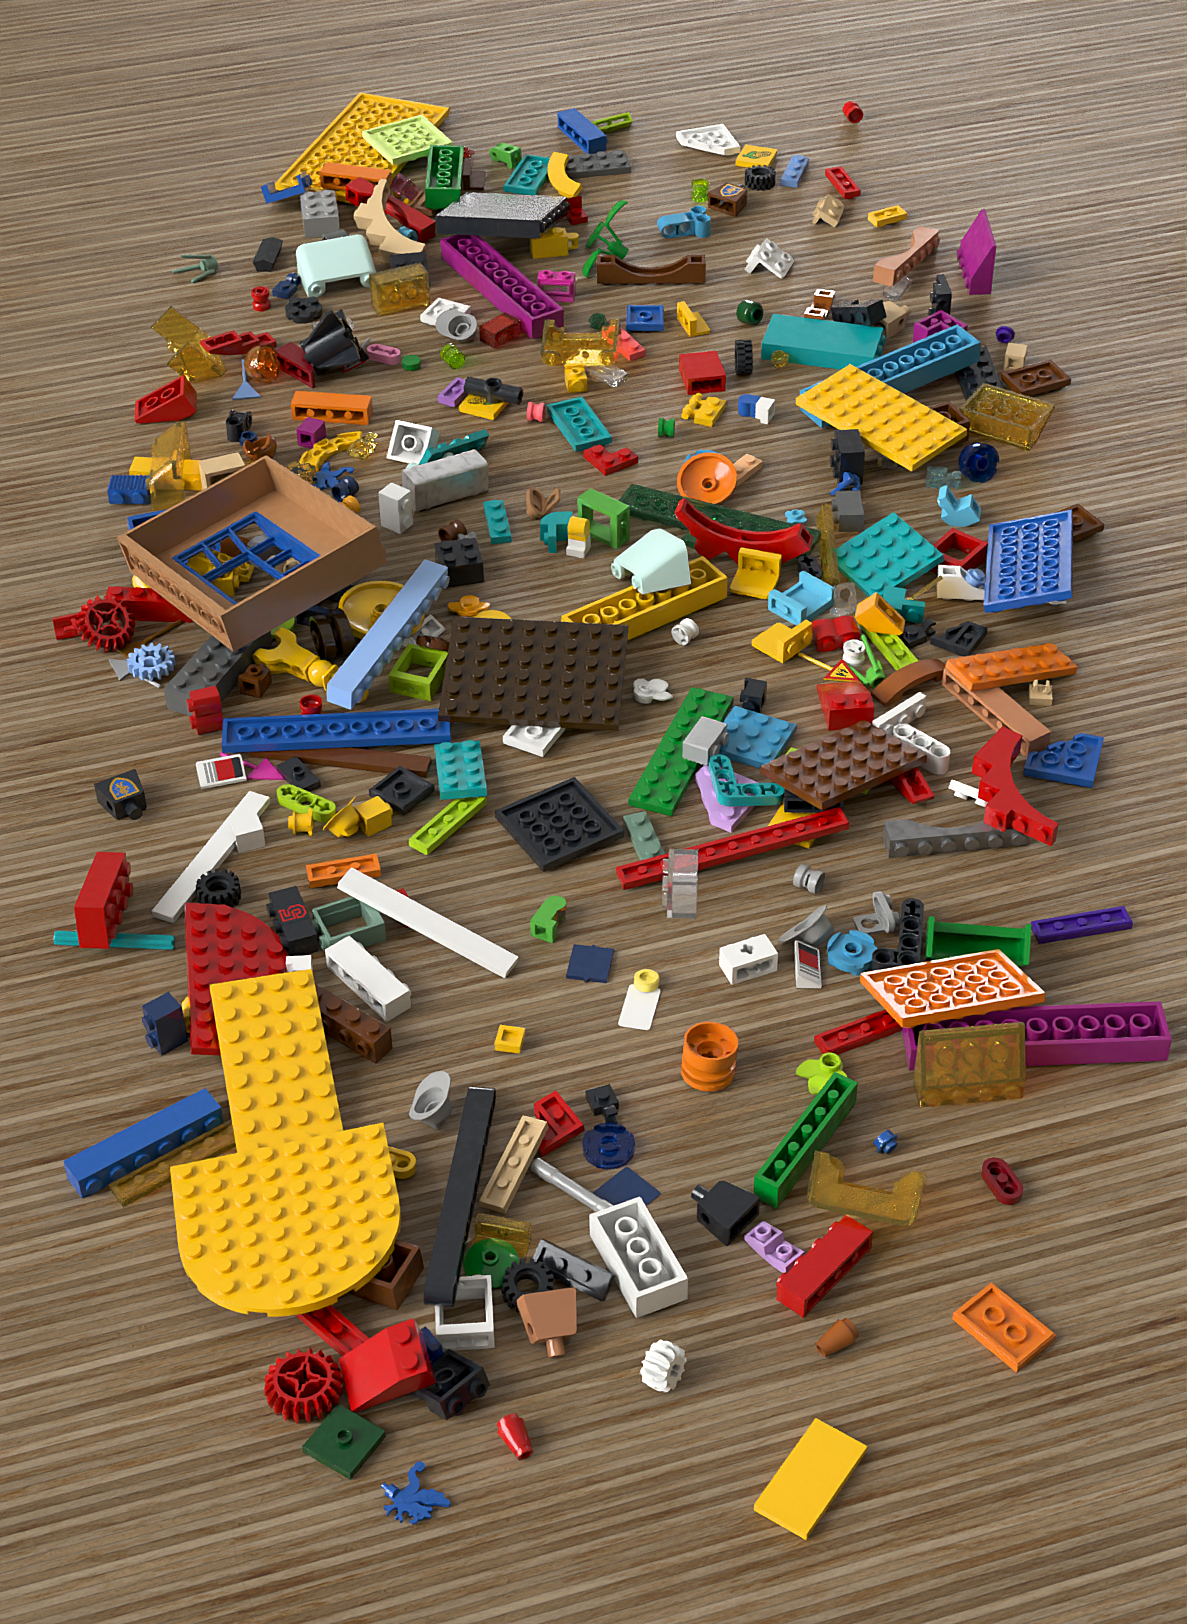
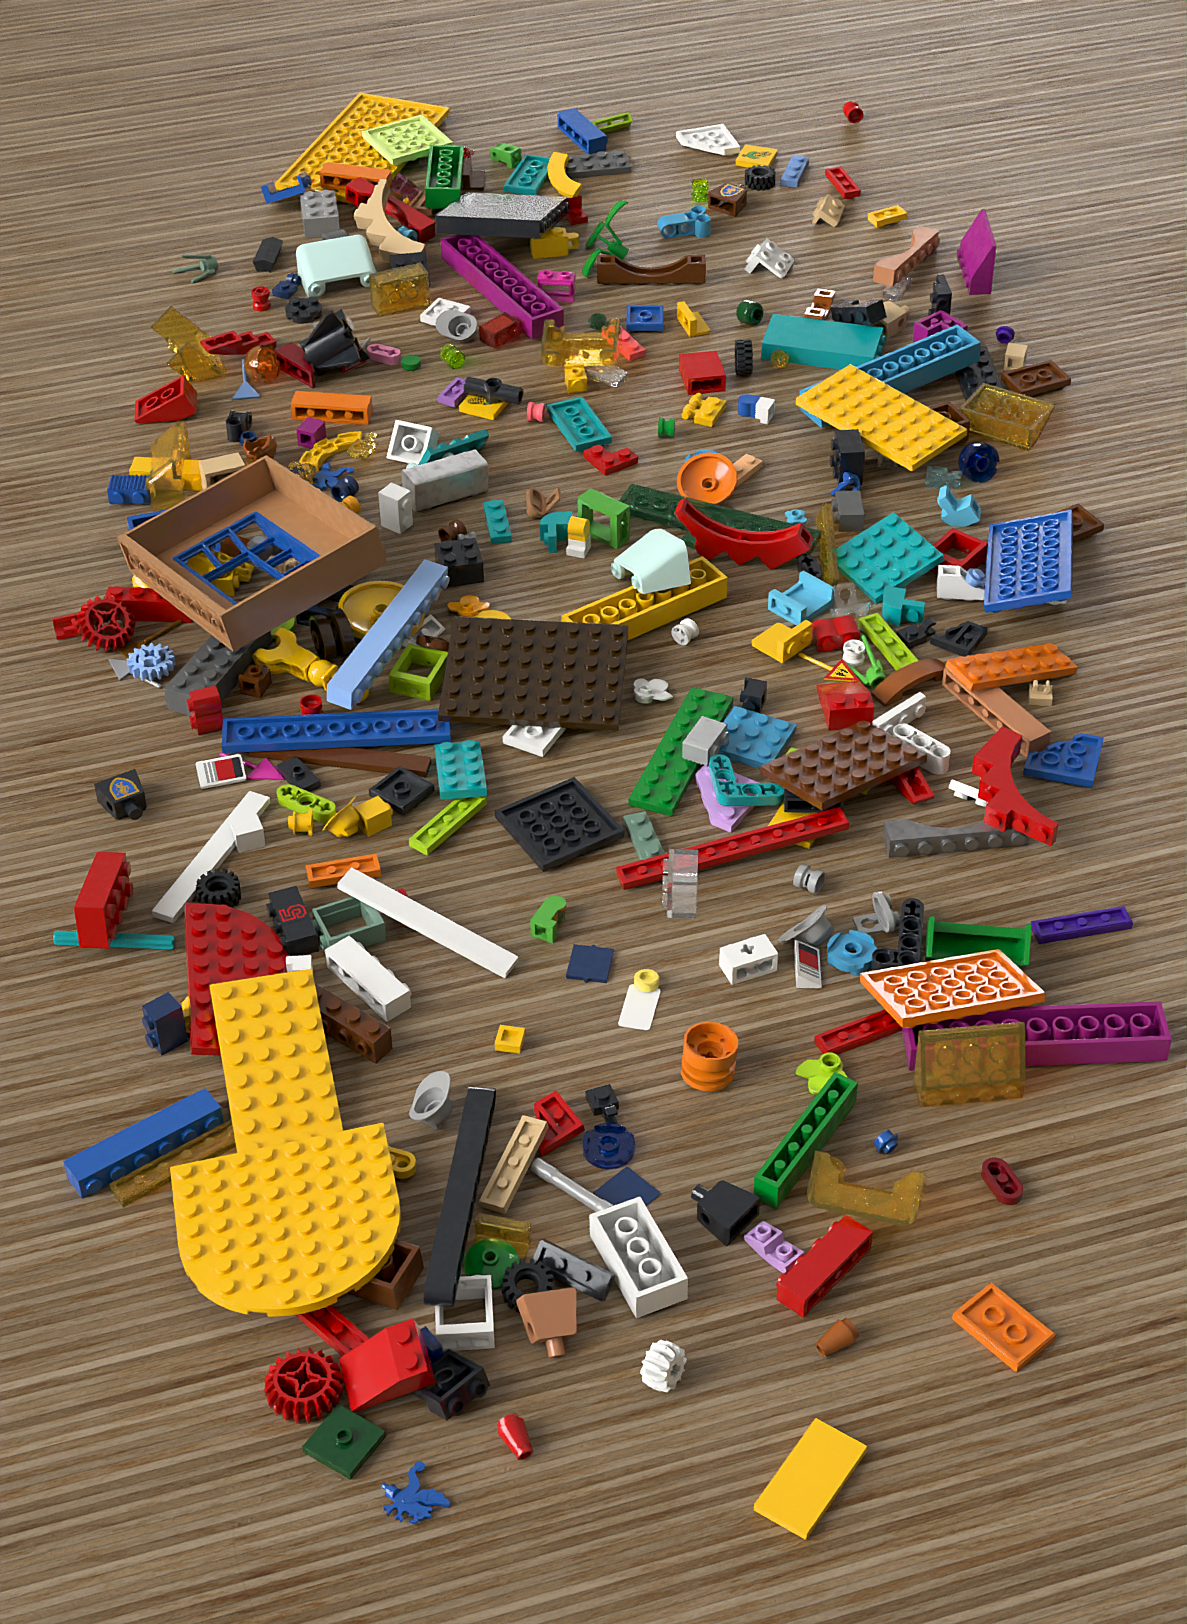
(756, 573): yellow bracket -> none
(879, 616): light orange slope -> none
(926, 588): clear yellow piece -> none

